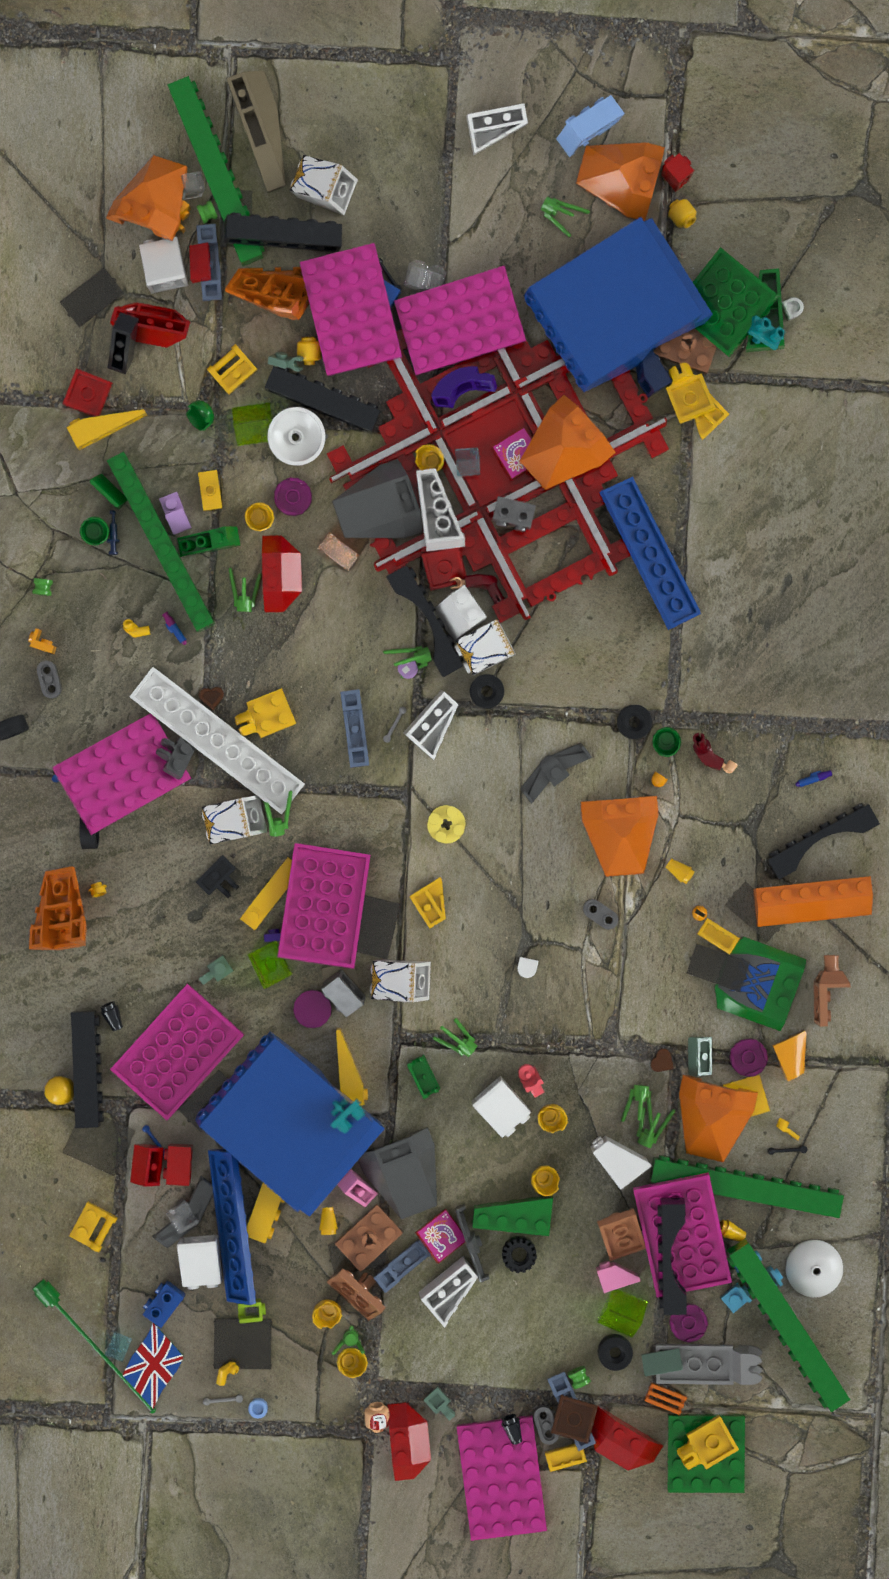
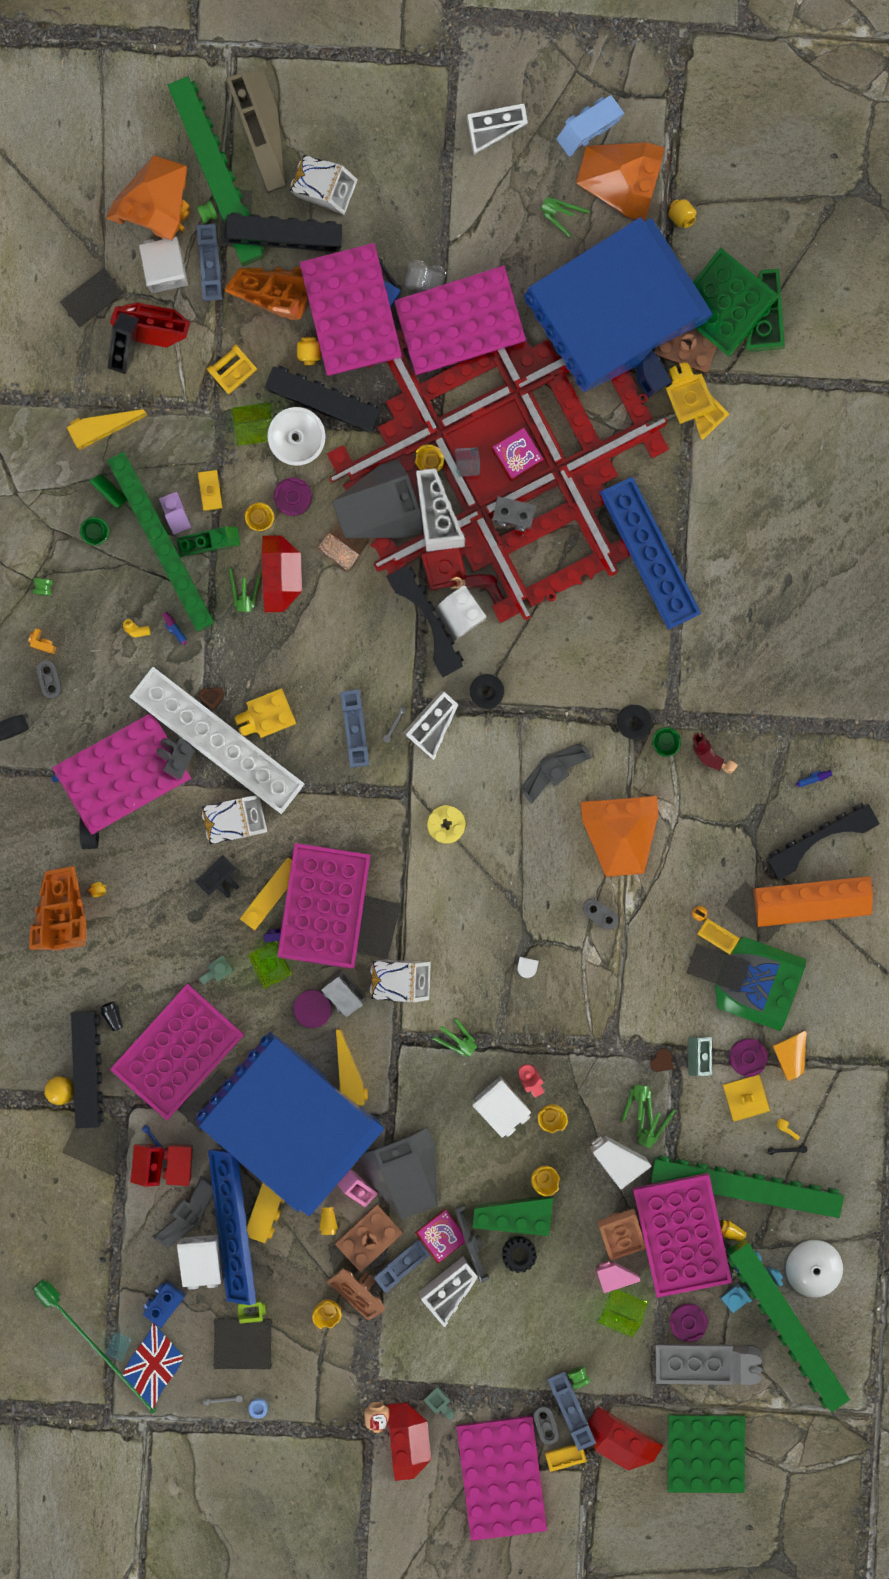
(87, 393): red tile -> none
(87, 1223): yellow plate -> none
(113, 534): dark blue piece -> none
(182, 1217): clear panel -> none
(193, 185): clear panel -> none
(200, 262): red tile -> none
(200, 415): green hair -> none
(230, 1367): yellow arm -> none
(276, 825): bright green plant -> none
(281, 360): sand green plate -> none
(341, 1122): teal hips -> none
(350, 1339): bright green plant -> none
(351, 1362): yellow hair -> none
(408, 670): lavender tile -> none
(421, 656): bright green plant -> none
(423, 1076): green hinge -> none
(430, 902): yellow wing -> none
(459, 382): dark purple arch -> none
(484, 647): white slope -> none
(512, 1427): black cone -> none
(565, 445): orange wedge -> none
(574, 1419): reddish brown tile -> none
(615, 1363): black tyre -> none
(658, 780): light orange hinge -> none
(662, 1362): sand green slope -> none
(662, 1405): orange tile -> none
(672, 1220): black arch -> none
(677, 171): red brick -> none
(681, 871): yellow cone -> none
(707, 1444): yellow plate -> none
(713, 1116): orange wedge -> none
(764, 332): teal hips -> none
(792, 308): white tile -> none
(828, 978): nougat plate -> none

